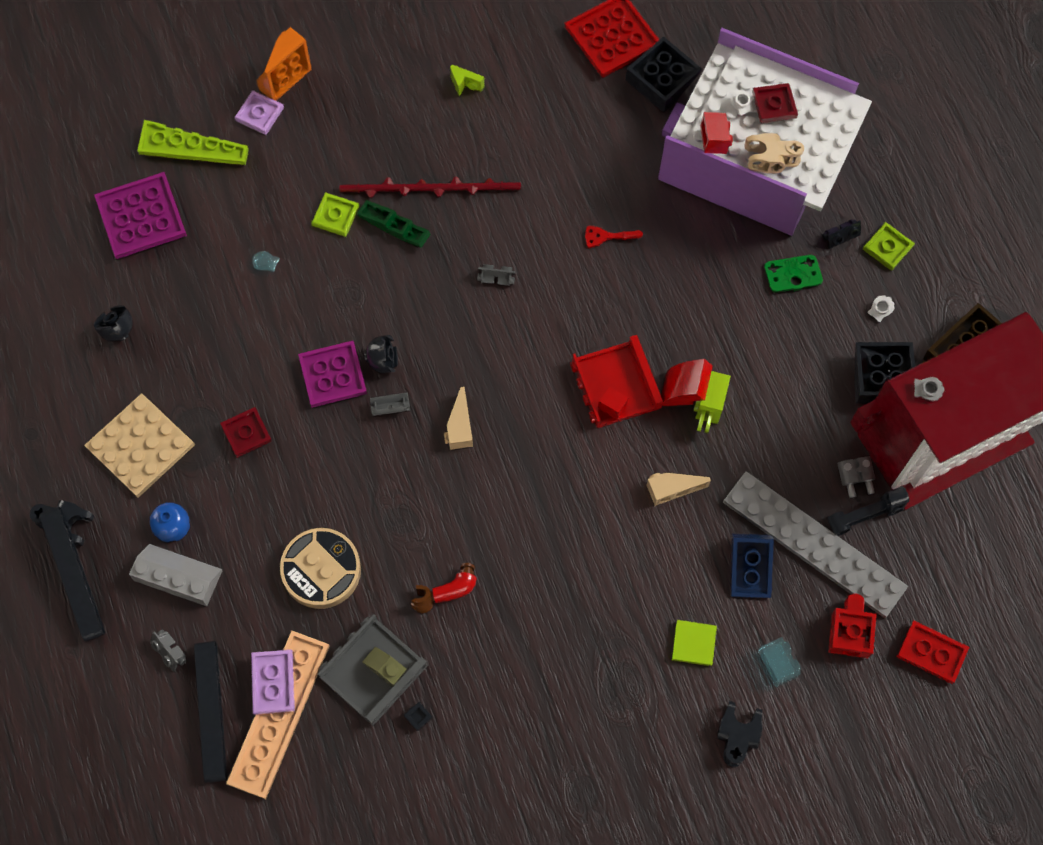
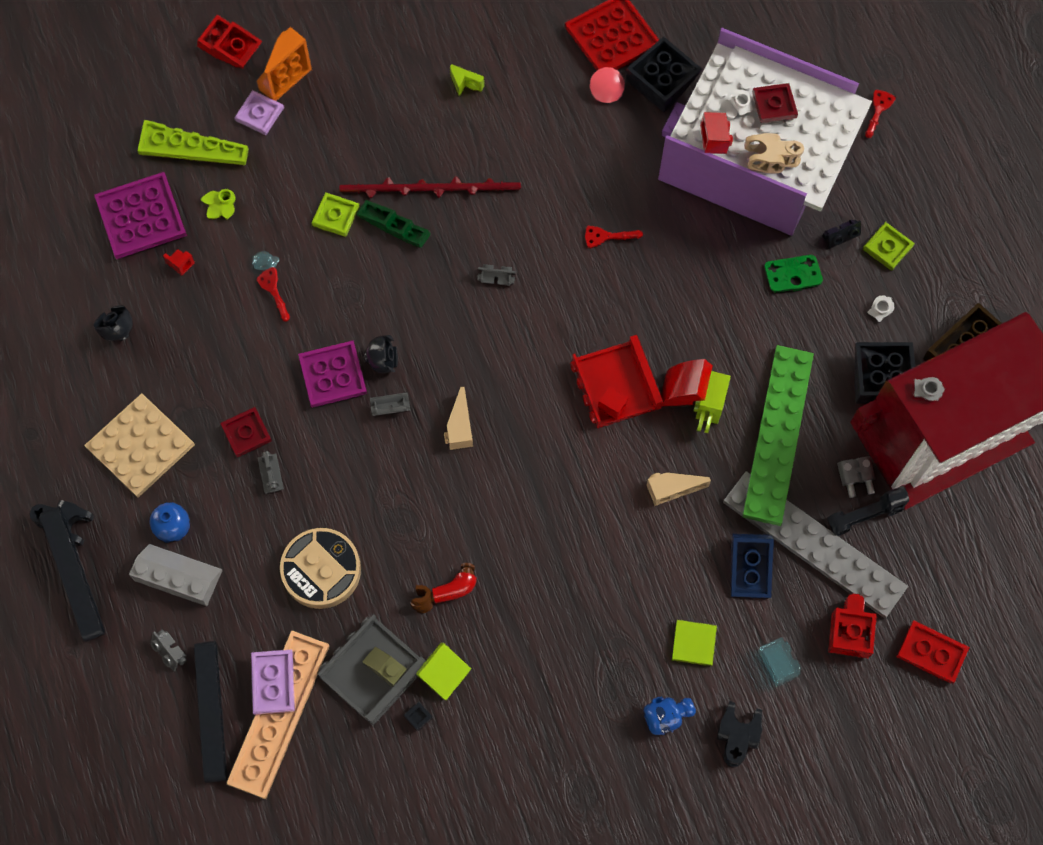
(179, 261): none -> red panel
(218, 205): none -> lime plate
(228, 42): none -> red slope
(270, 472): none -> dark grey hinge
(272, 288): none -> red piece
(443, 671): none -> lime tile
(607, 85): none -> coral dish
(665, 715): none -> blue piece
(778, 436): none -> bright green plate
(878, 109): none -> red piece

